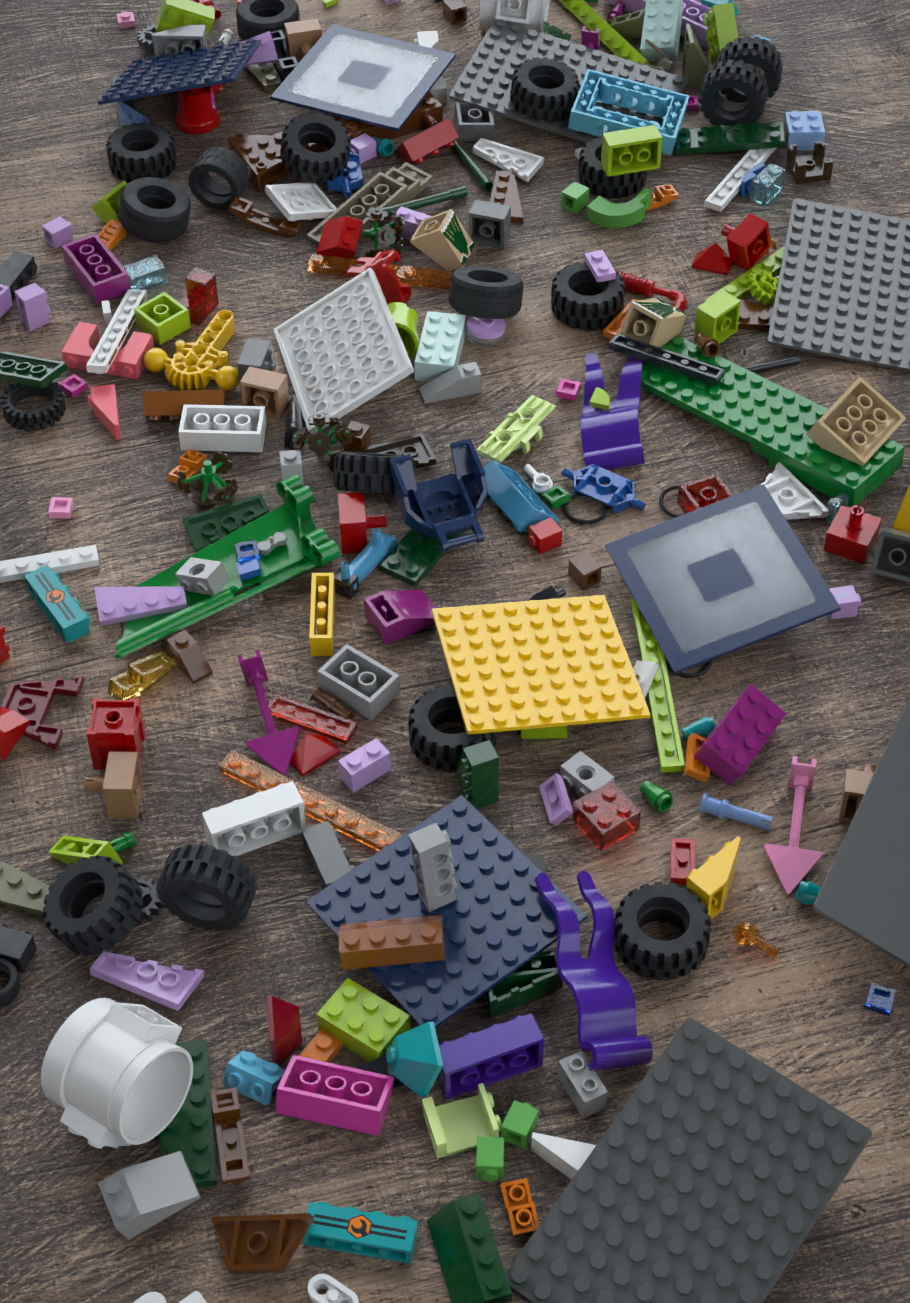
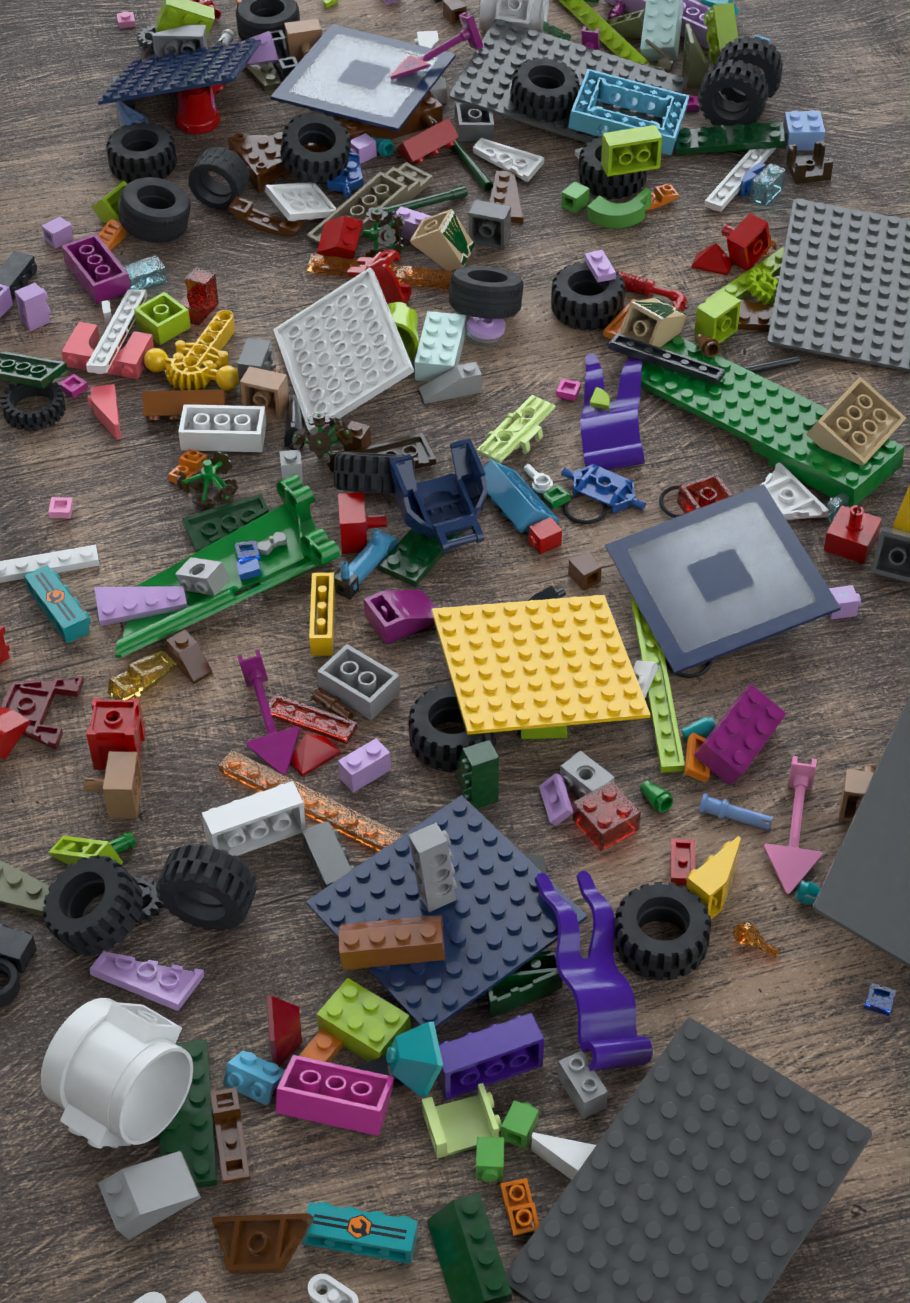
(470, 33): none -> magenta piece

